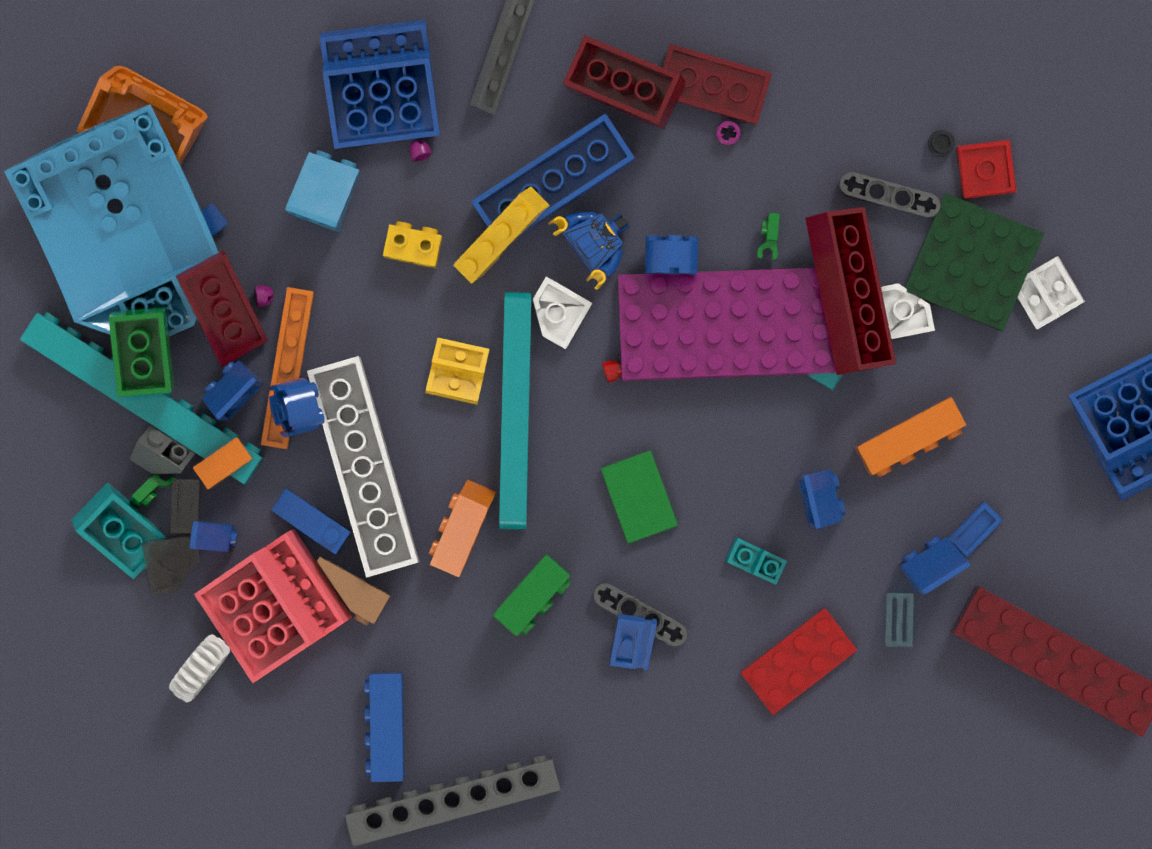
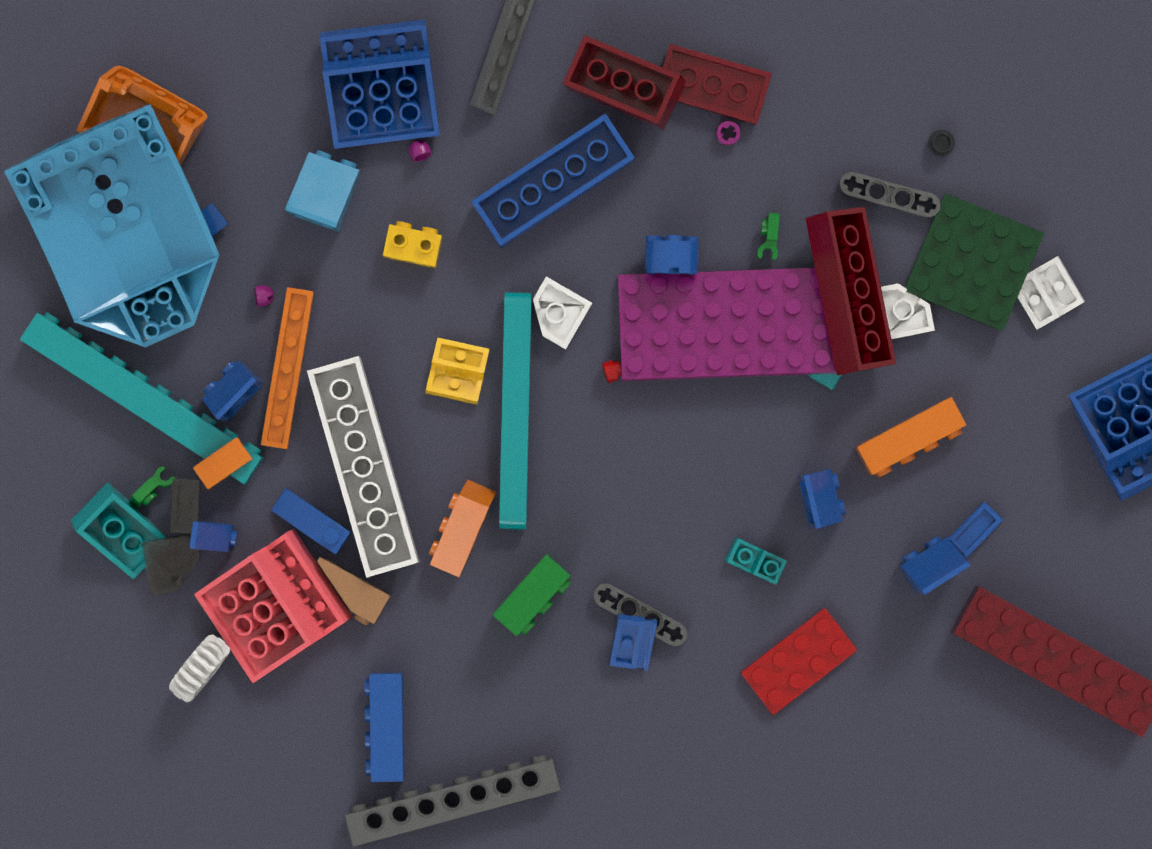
(141, 352): green brick -> none
(160, 453): dark grey slope -> none
(221, 308): dark red plate -> none
(296, 407): blue brick -> none
(500, 234): yellow arch -> none
(594, 241): torso -> none
(639, 496): green tile -> none
(888, 627): clear light blue tile -> none
(986, 169): red tile -> none

